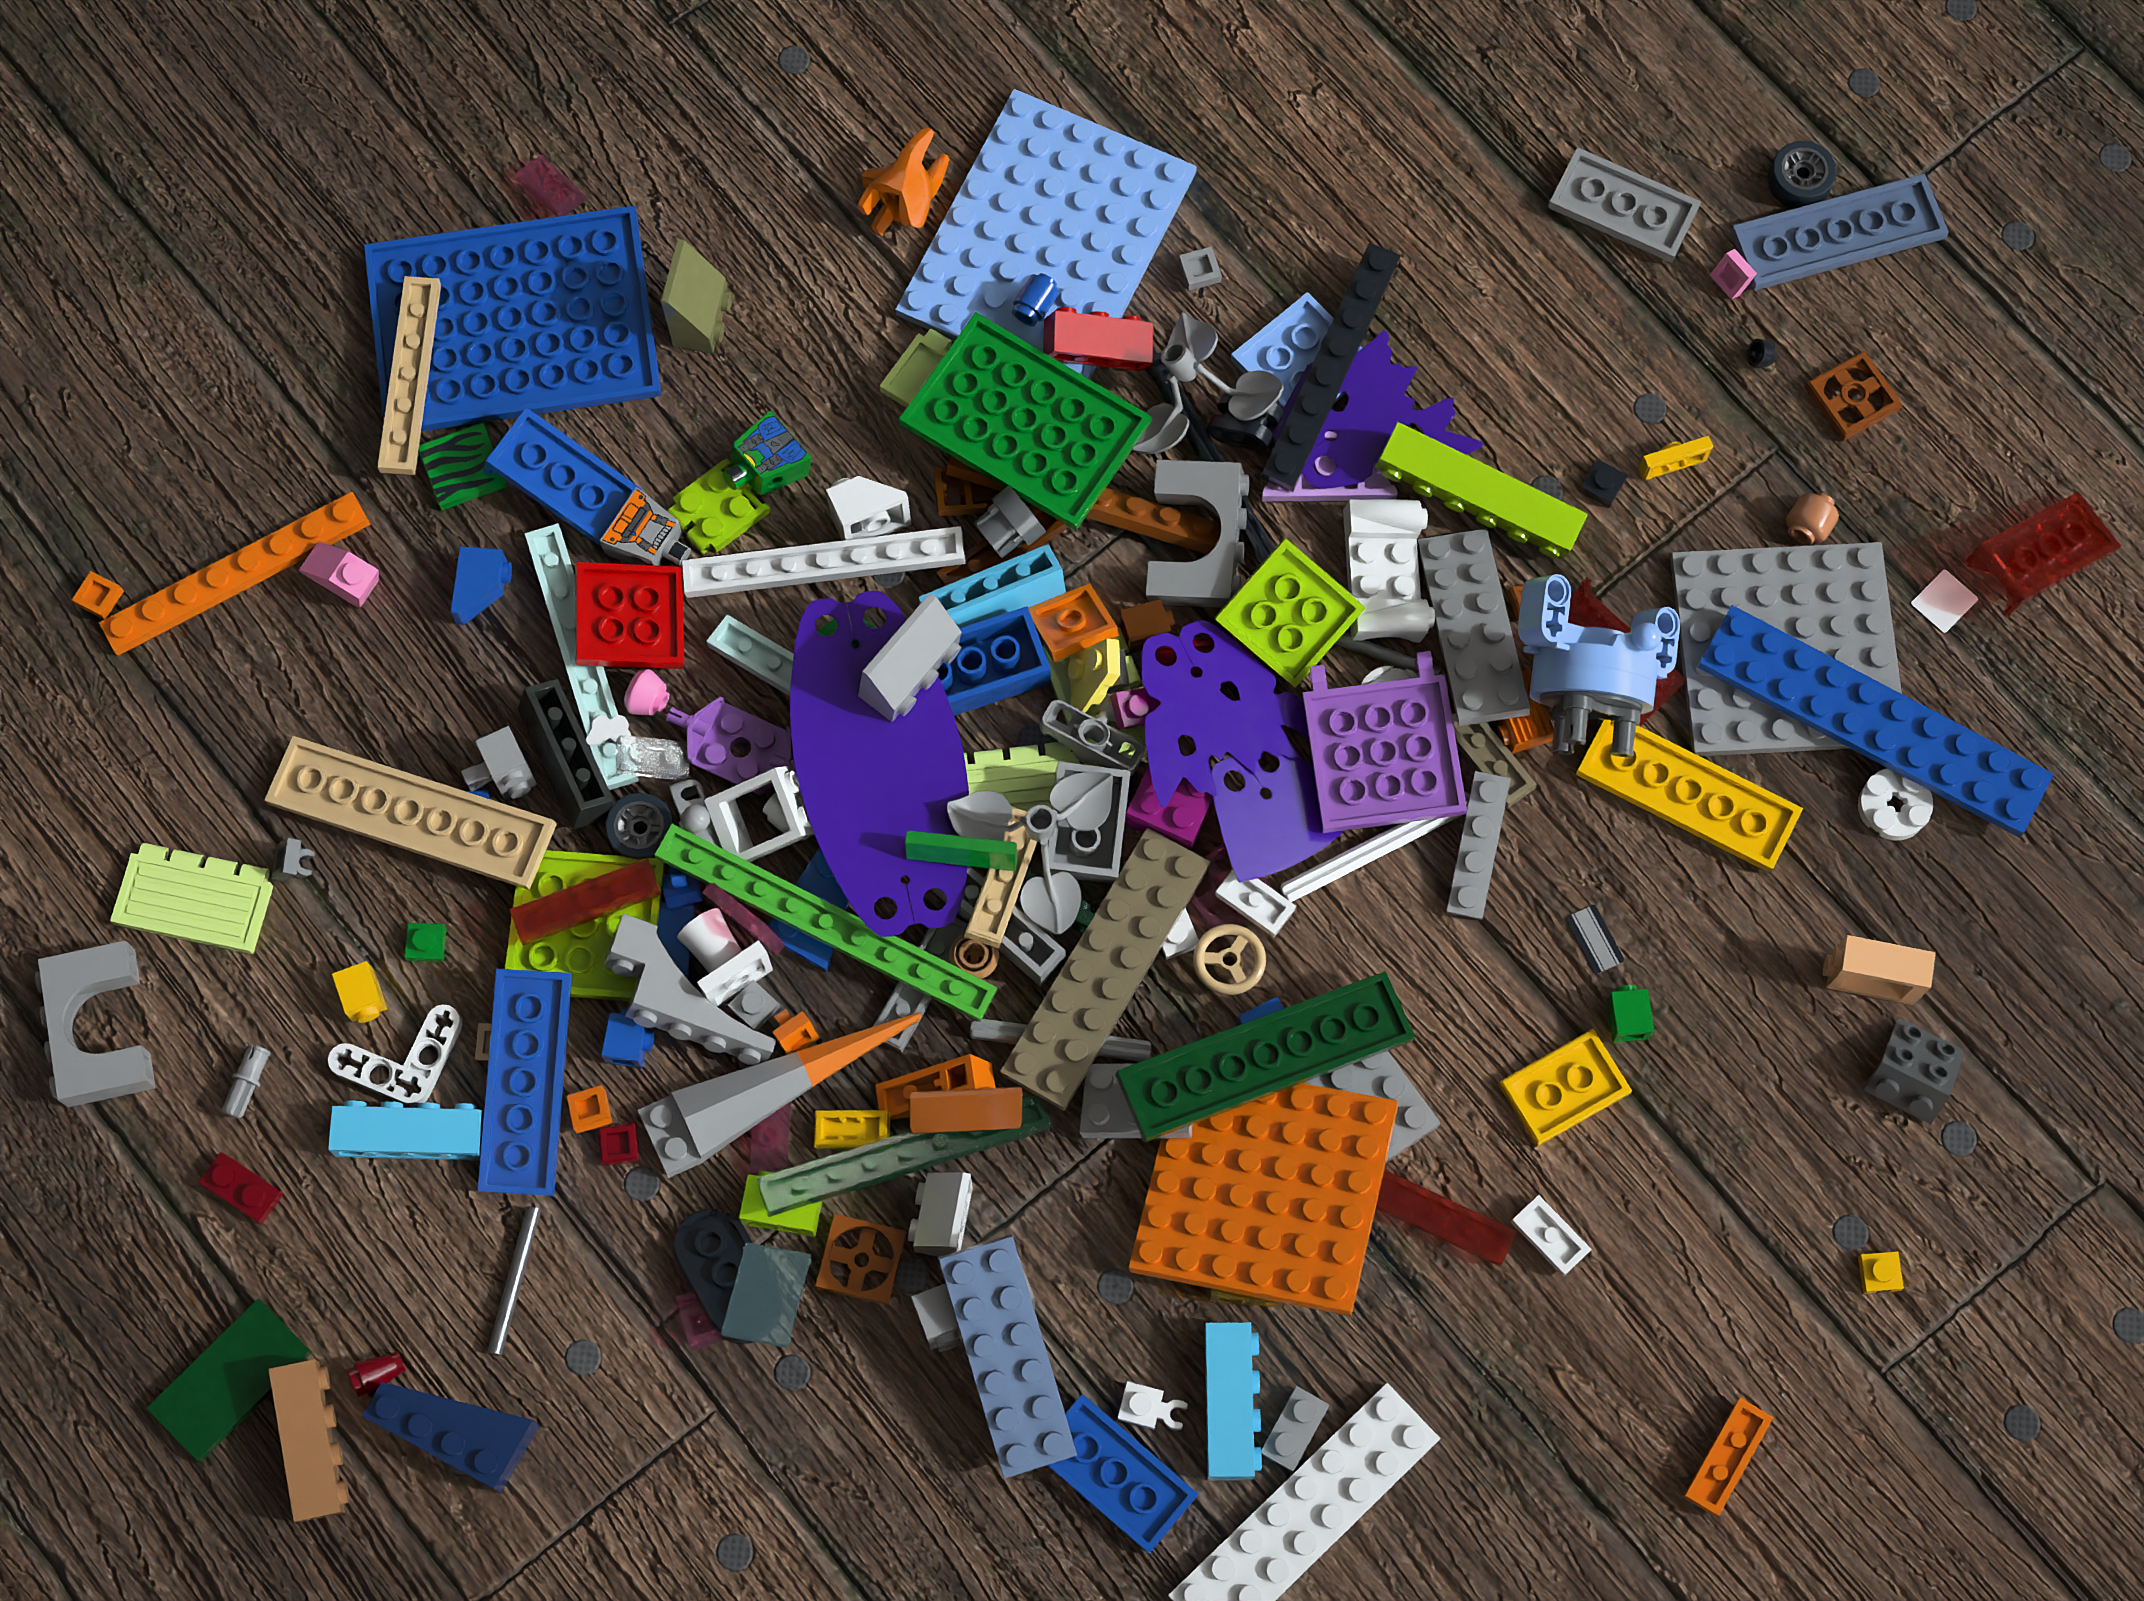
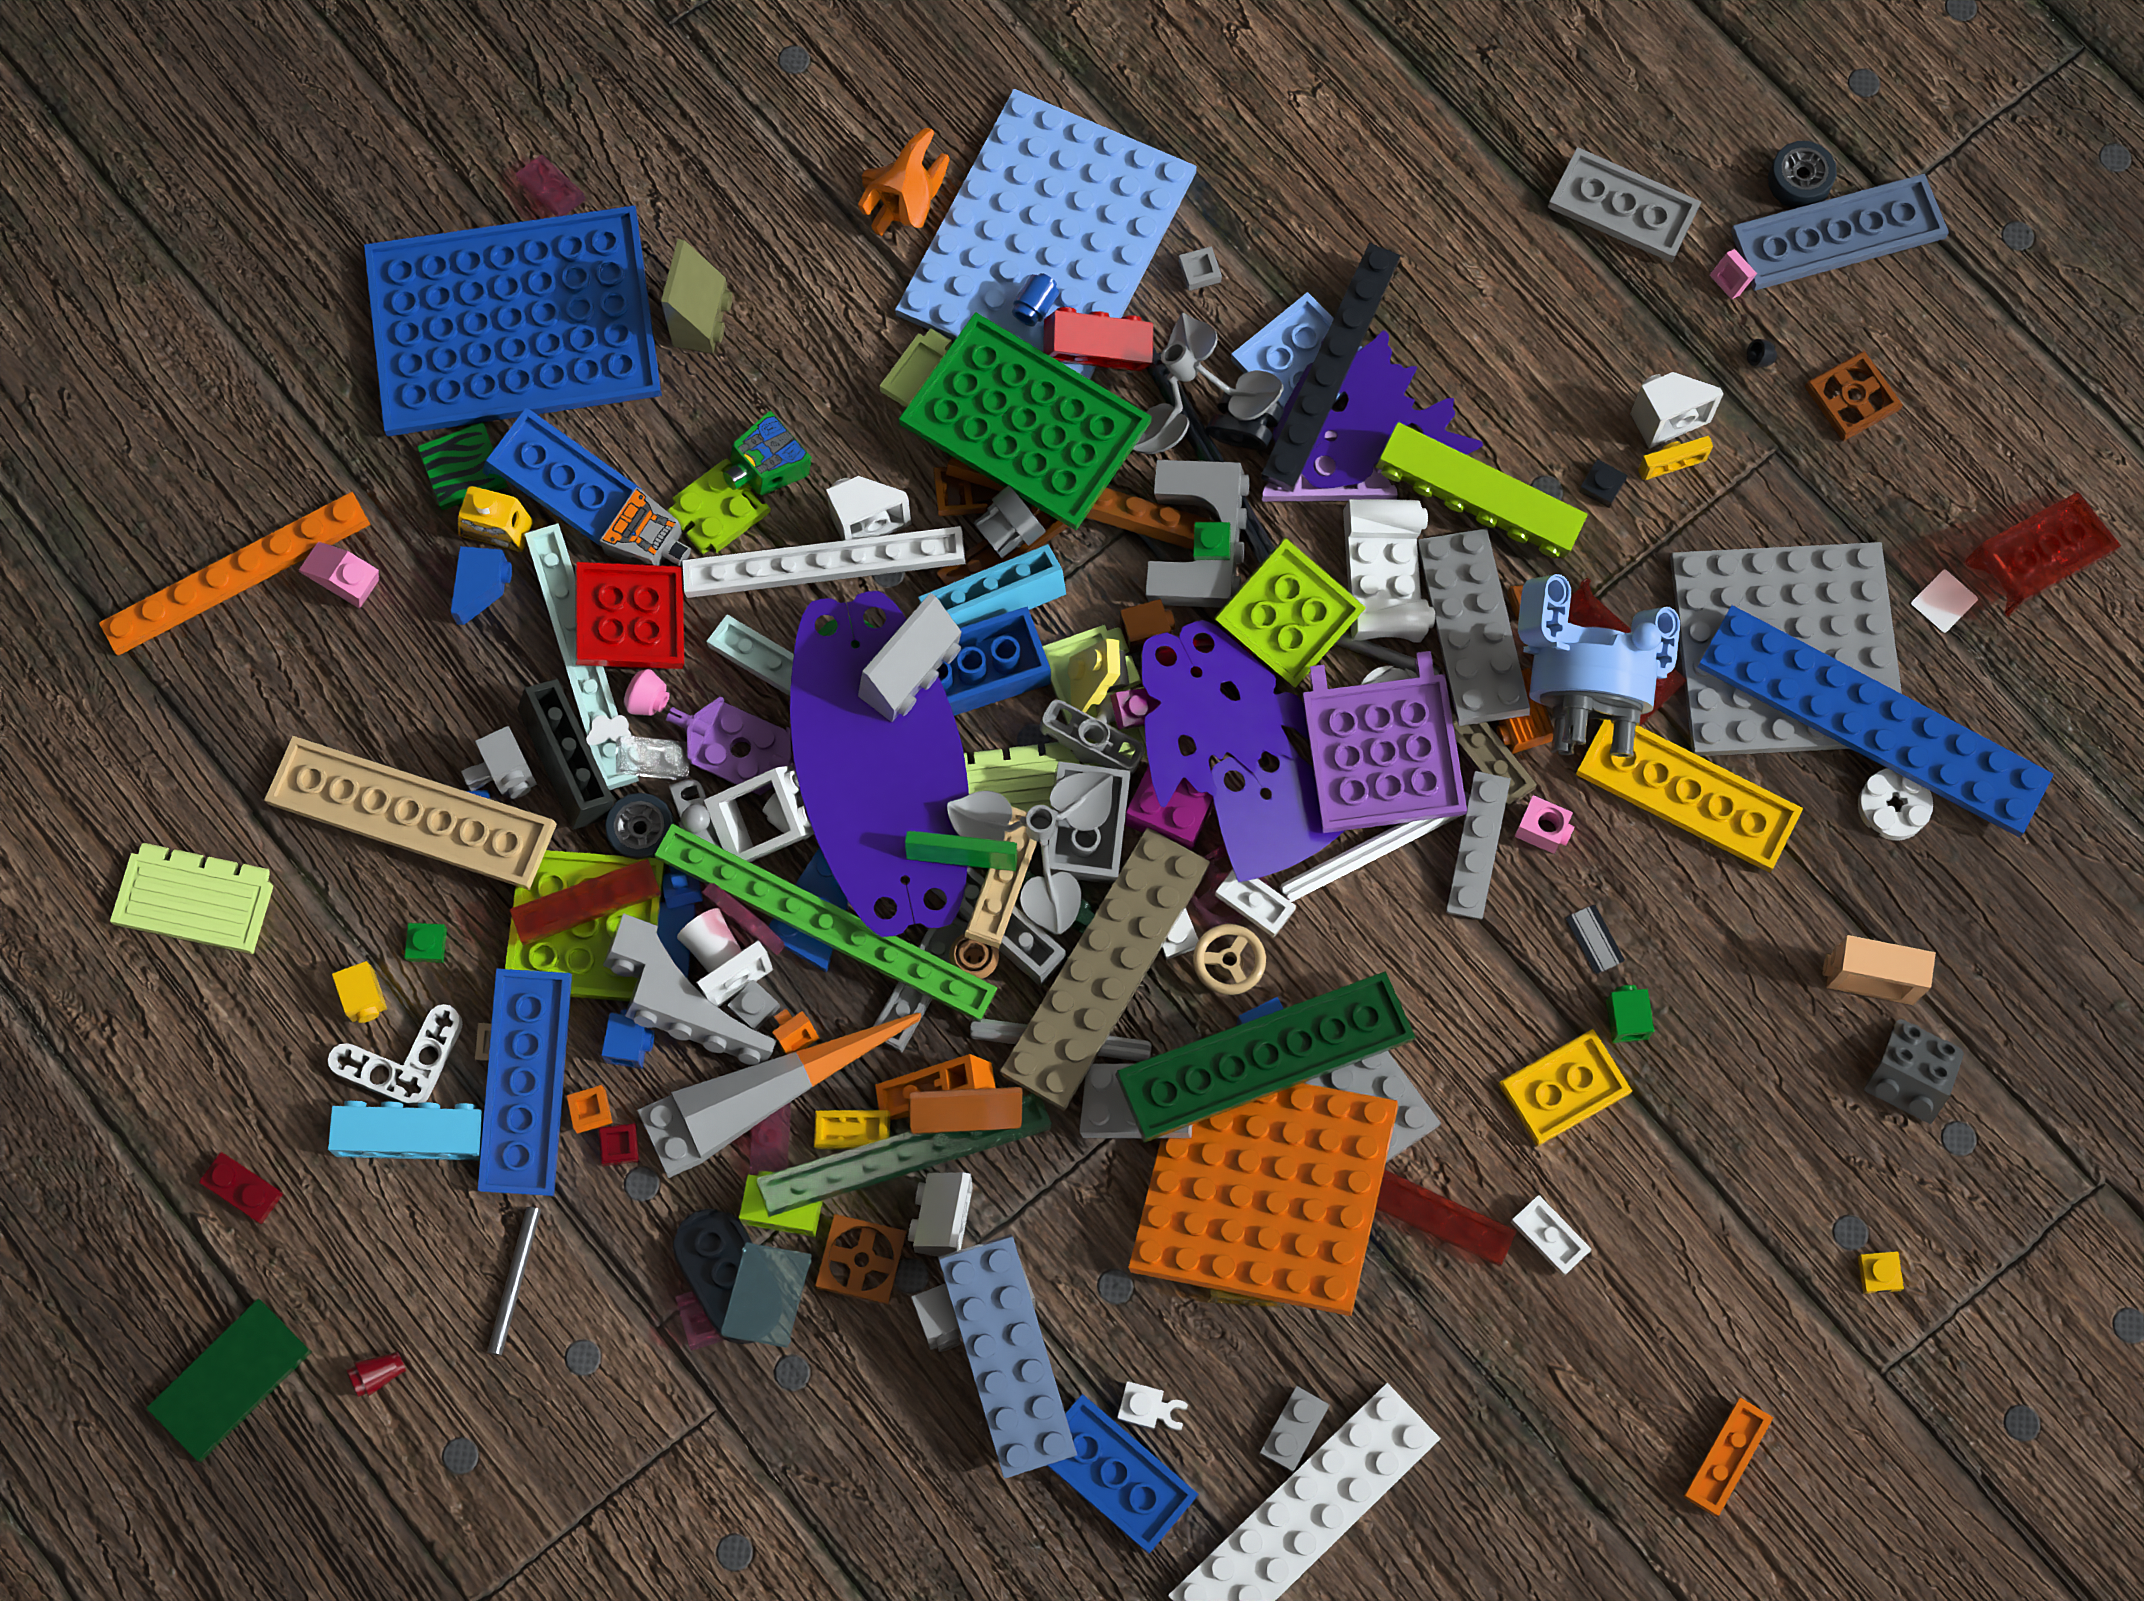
(66, 984): light grey arch -> none
(97, 595): orange plate -> none
(245, 1081): light grey axle -> none
(287, 859): tile -> none
(307, 1440): medium nougat brick -> none
(409, 375): tan plate -> none
(460, 1434): dark blue wedge -> none
(489, 519): none -> yellow torso
(1072, 622): orange plate -> none
(1212, 541): none -> green plate
(1230, 1401): medium azure brick -> none
(1543, 810): none -> bright pink brick
(1673, 406): none -> white slope
(1812, 518): nougat head -> none

